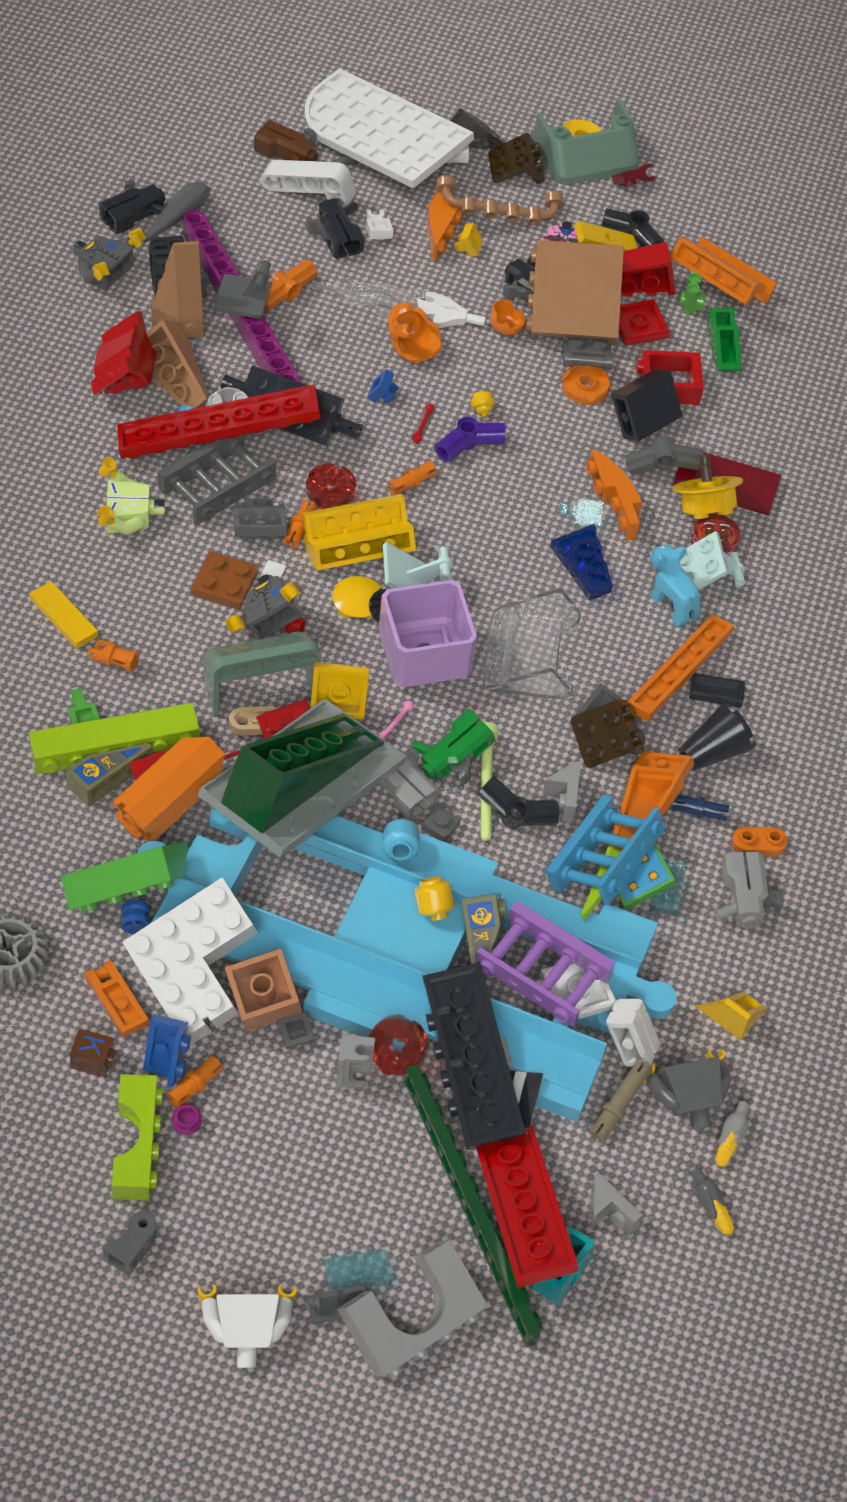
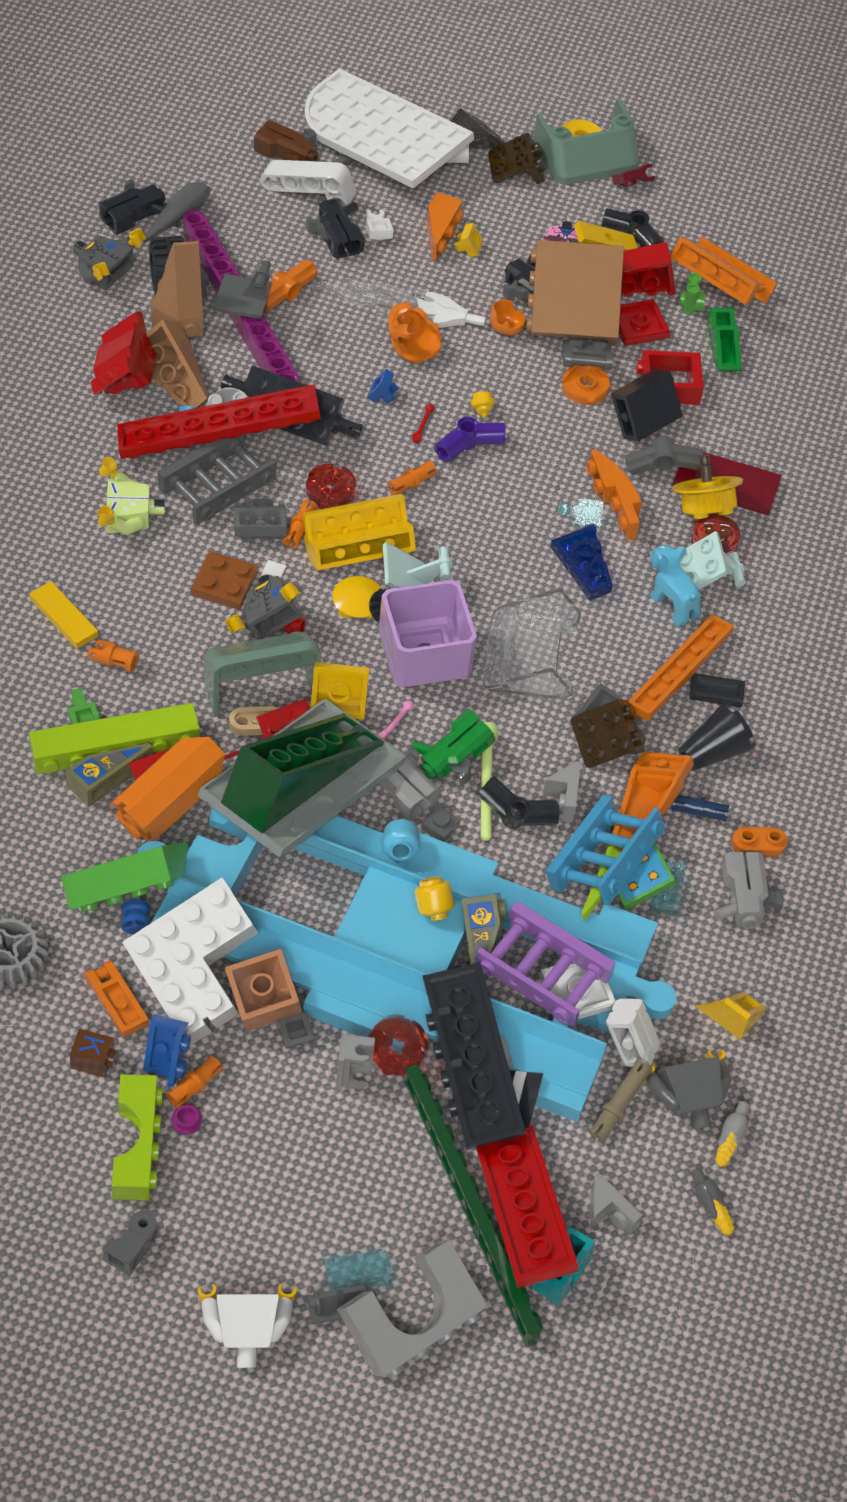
(512, 211): medium nougat bar -> none

